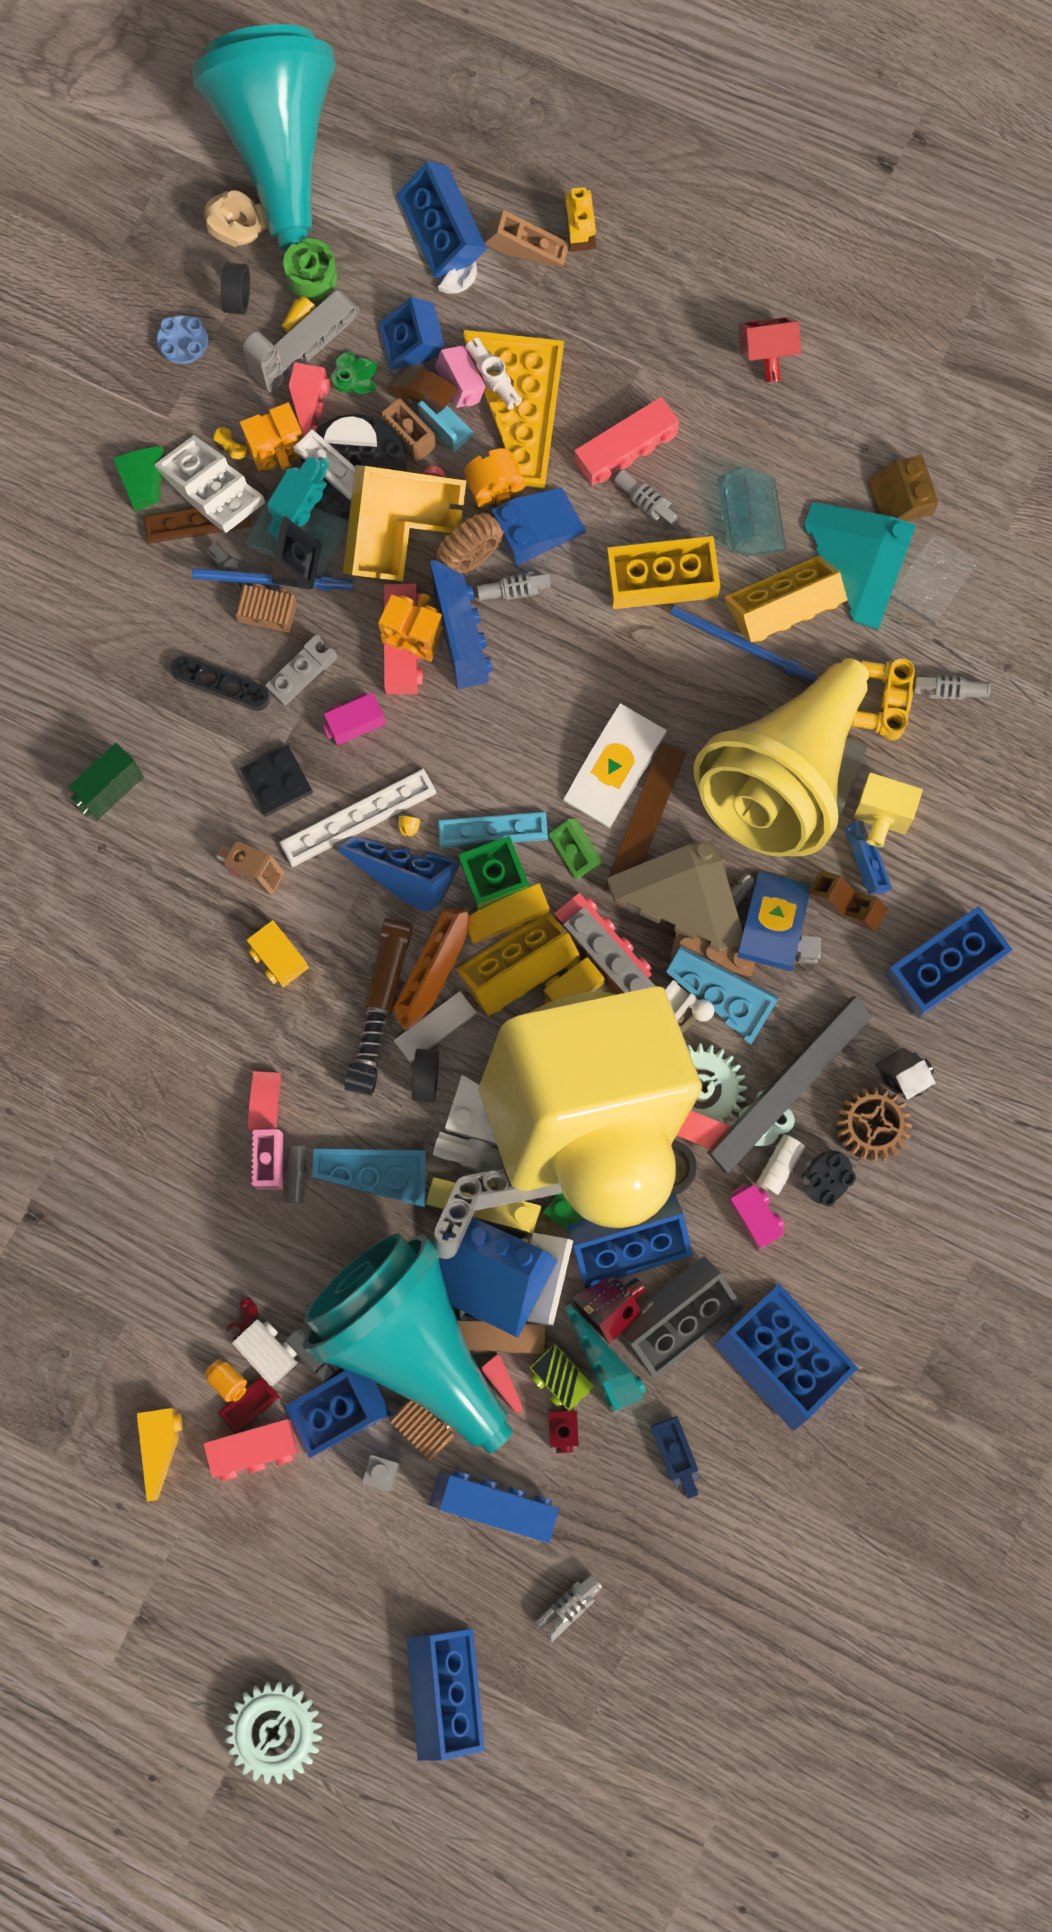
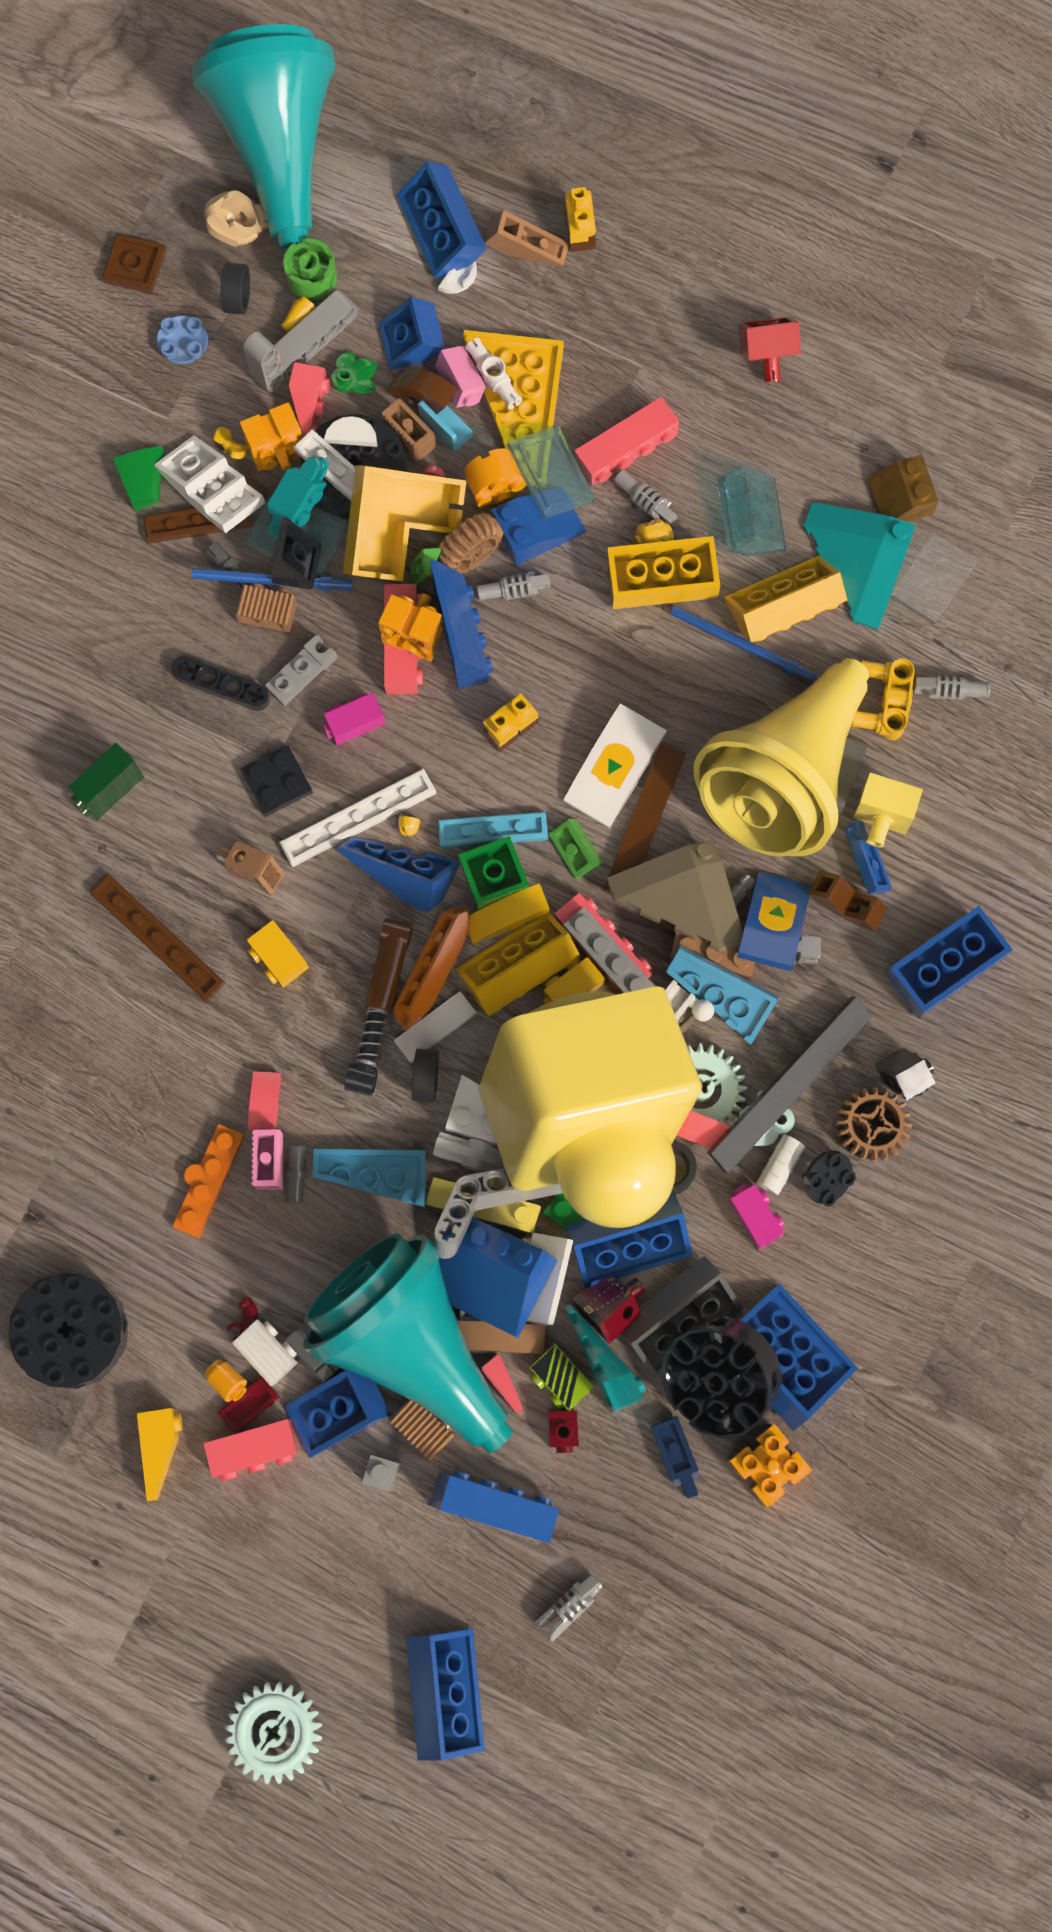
(40, 1323): none -> black brick
(134, 263): none -> reddish brown tile
(157, 938): none -> reddish brown tile
(207, 1181): none -> orange hinge
(420, 566): none -> bright green slope
(509, 722): none -> yellow hips
(551, 472): none -> clear light blue piece
(653, 531): none -> yellow head
(721, 1376): none -> black brick
(769, 1465): none -> light orange brick

